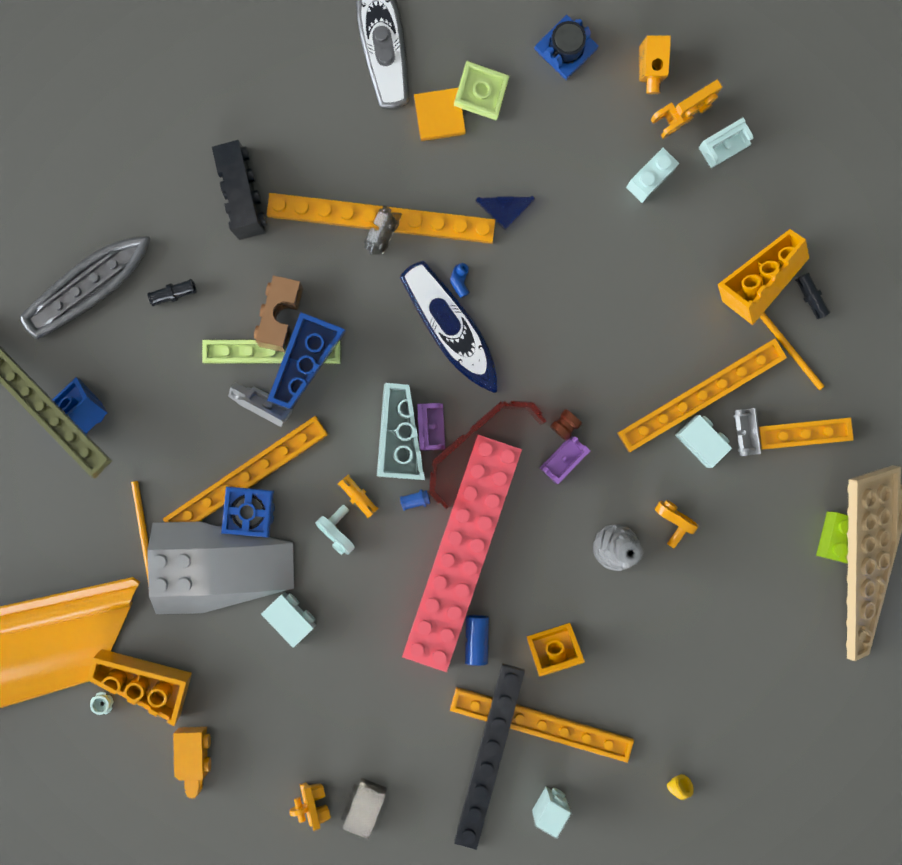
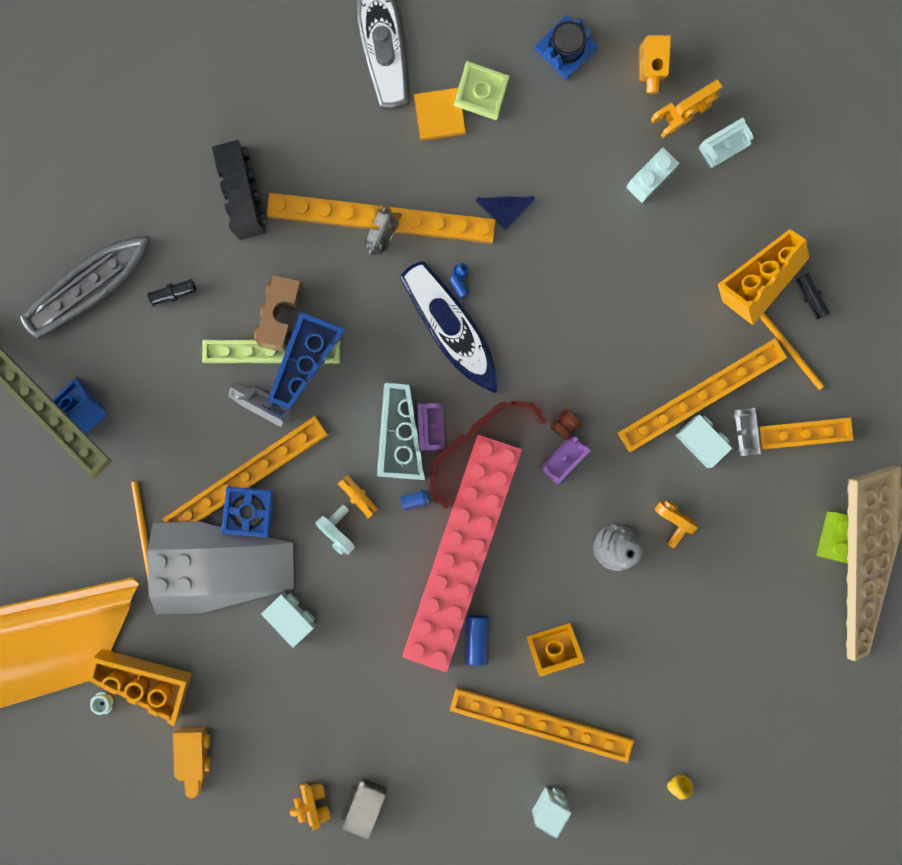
(489, 756): black plate -> none

